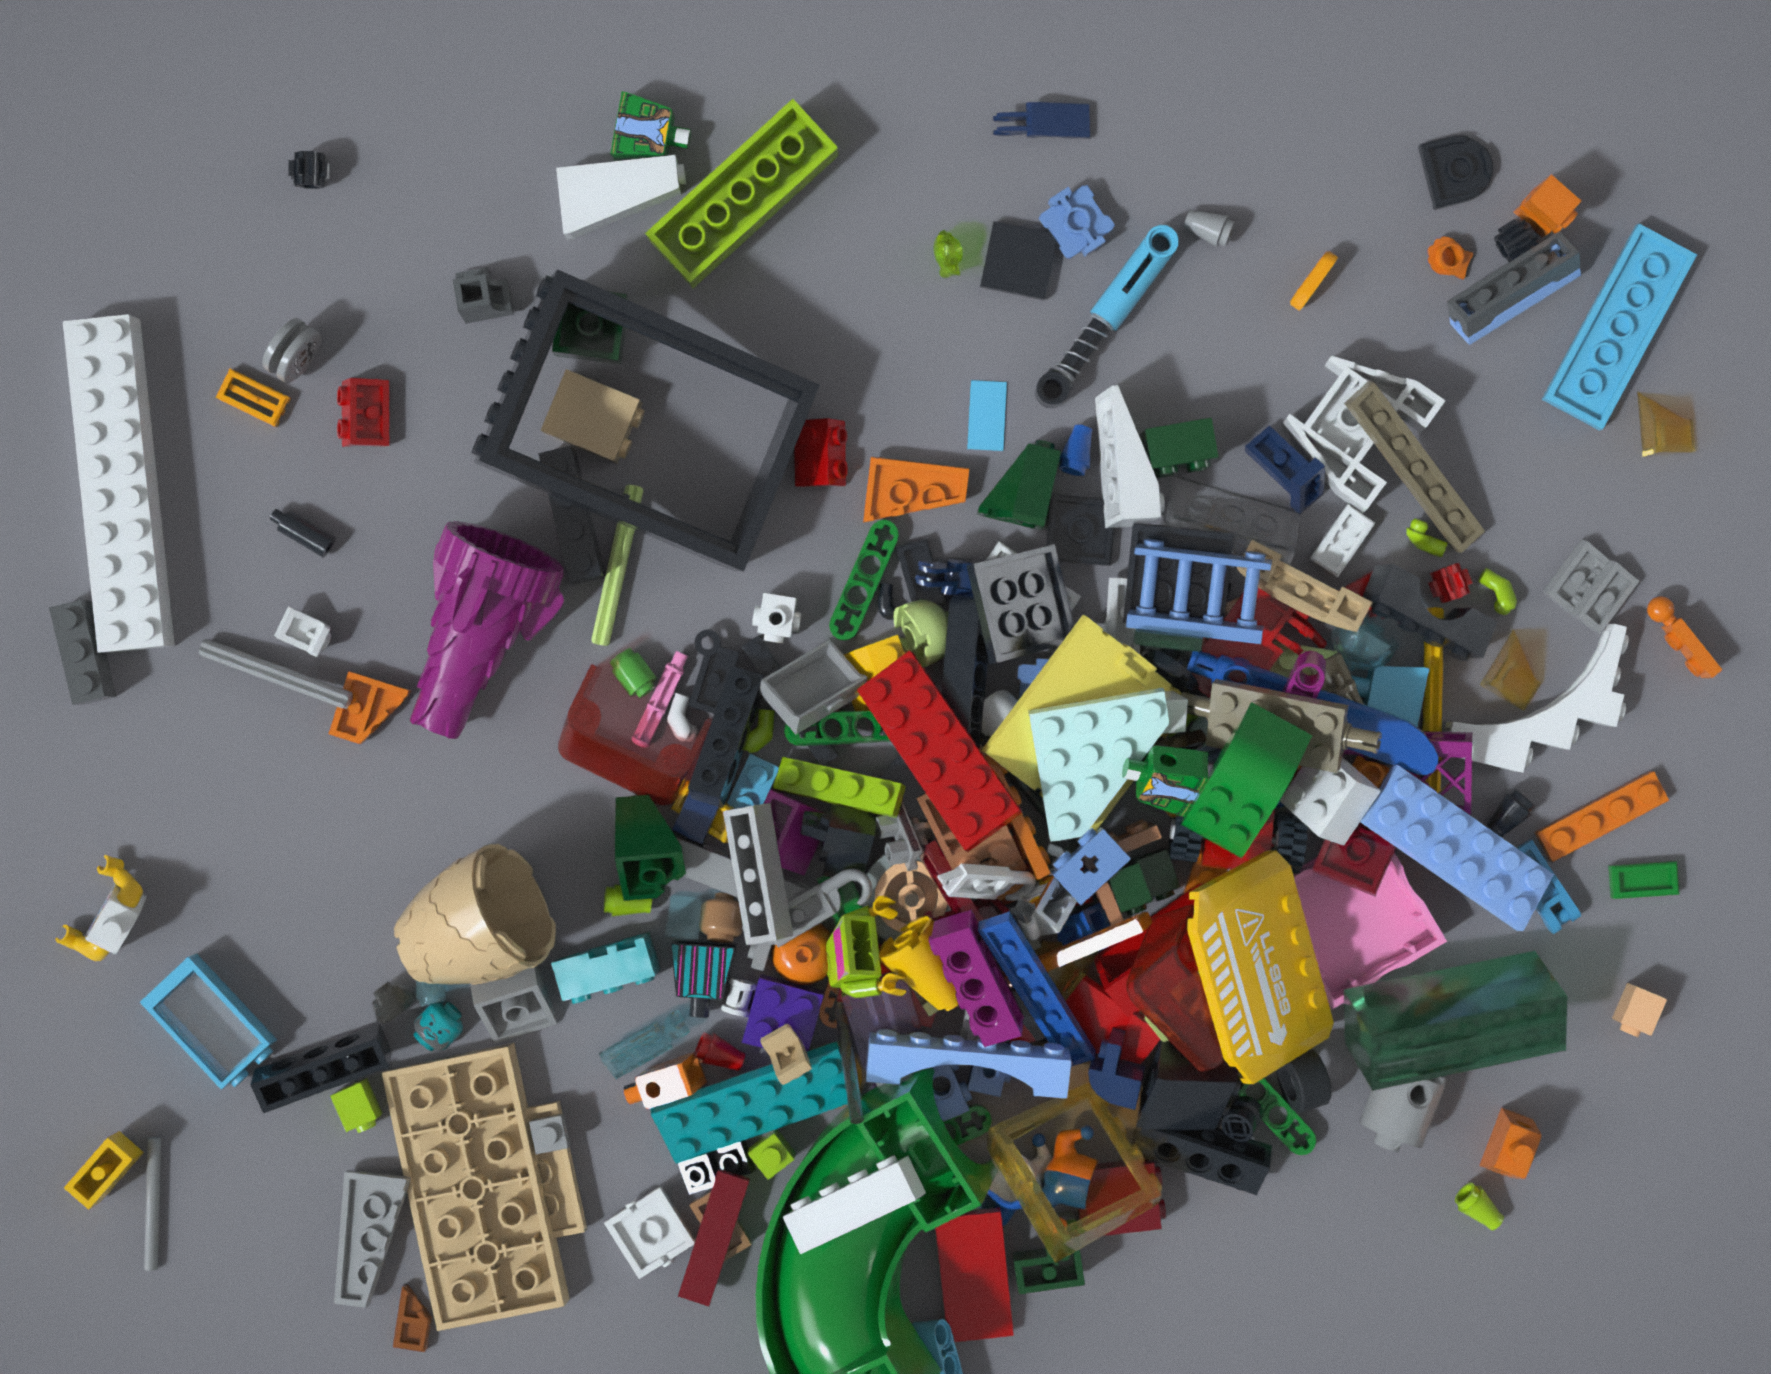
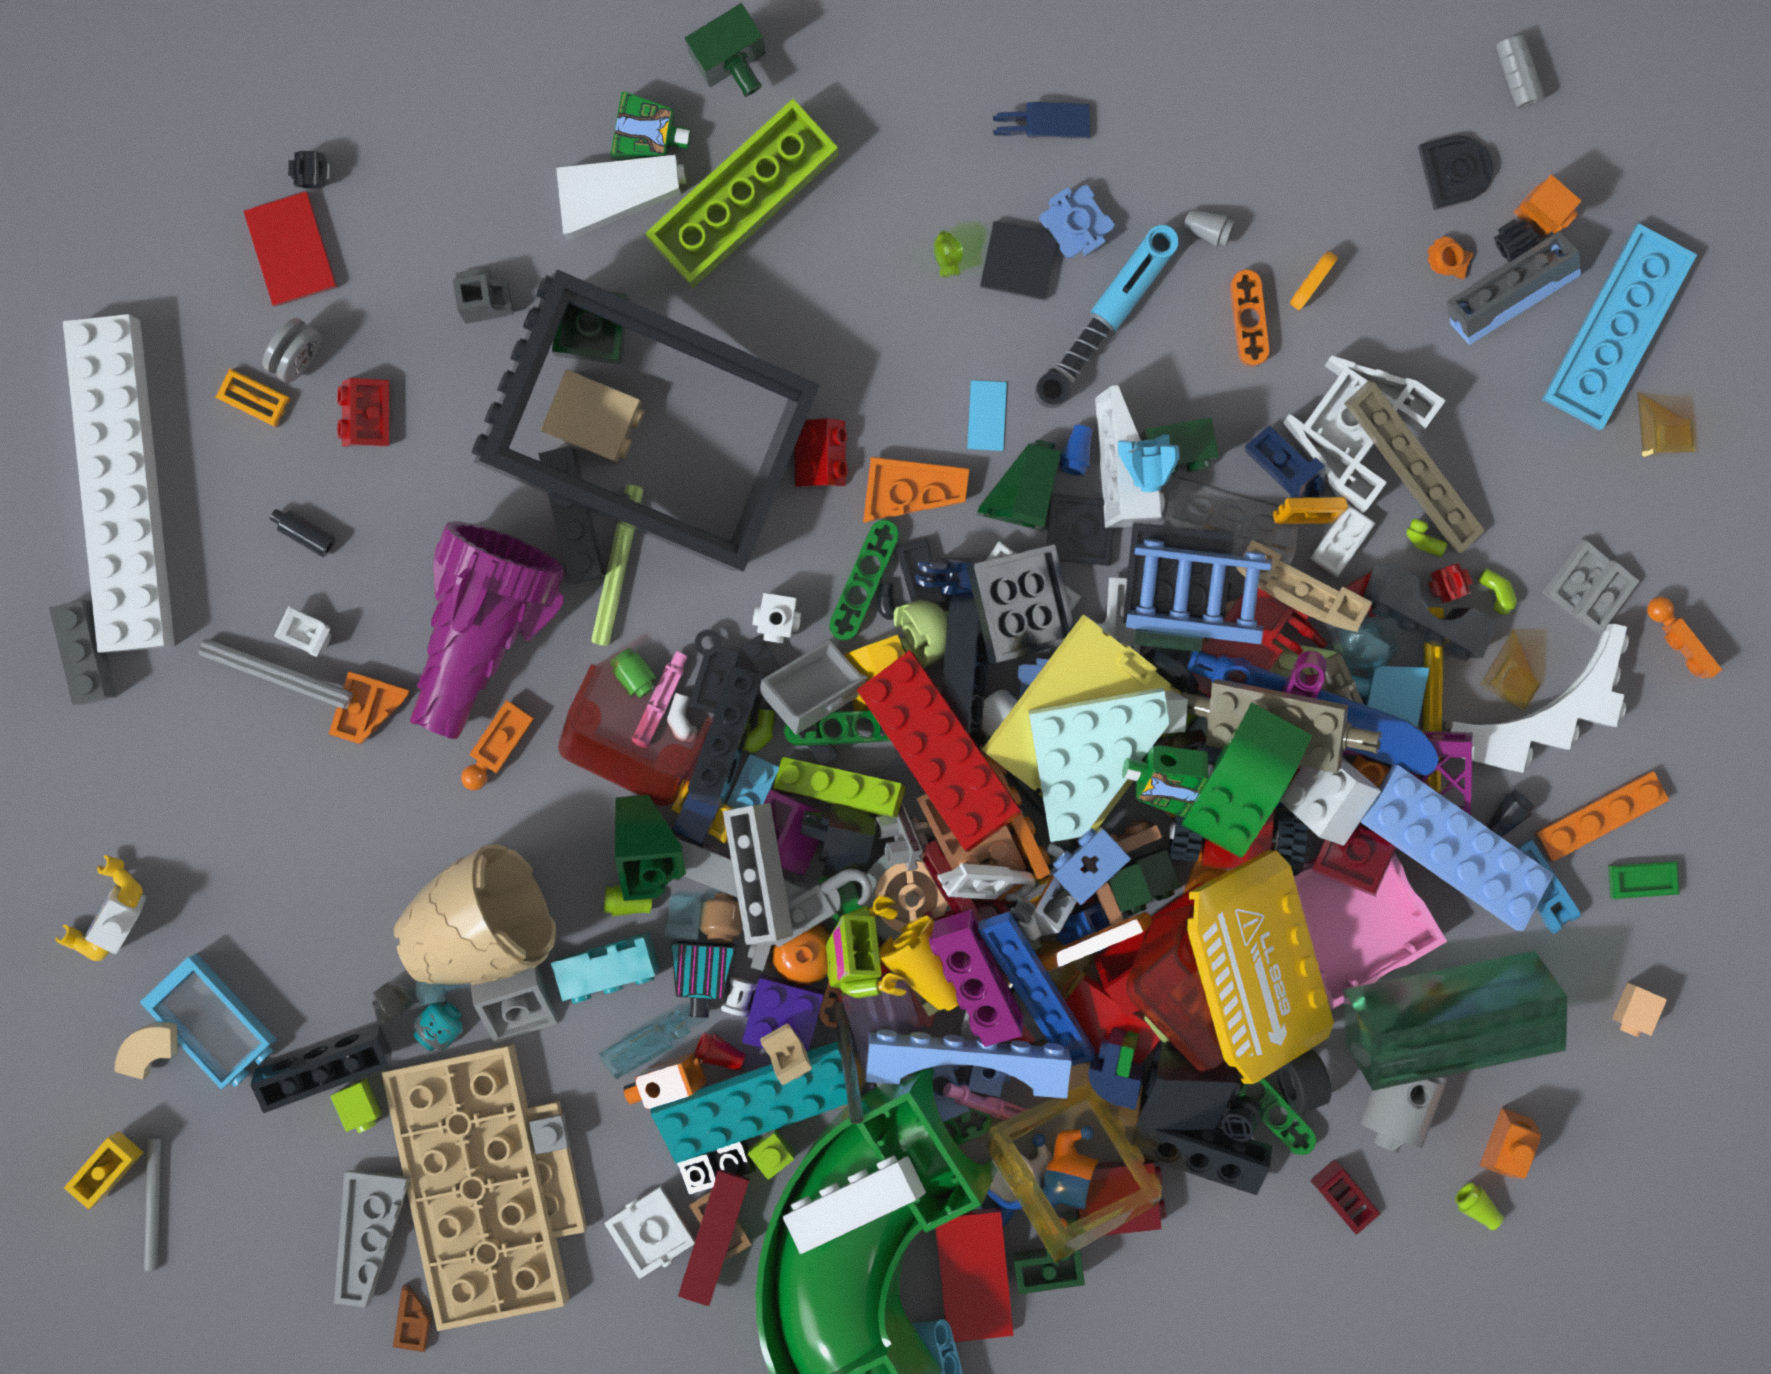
(144, 1047): none -> tan tile
(290, 249): none -> red tile
(496, 744): none -> orange plate
(727, 48): none -> dark green brick
(993, 1106): none -> bright pink piece
(1127, 1054): none -> green tile
(1149, 461): none -> medium azure brick
(1238, 295): none -> orange beam
(1310, 510): none -> light orange tile
(1330, 1182): none -> dark red slope
(1520, 71): none -> light grey axle

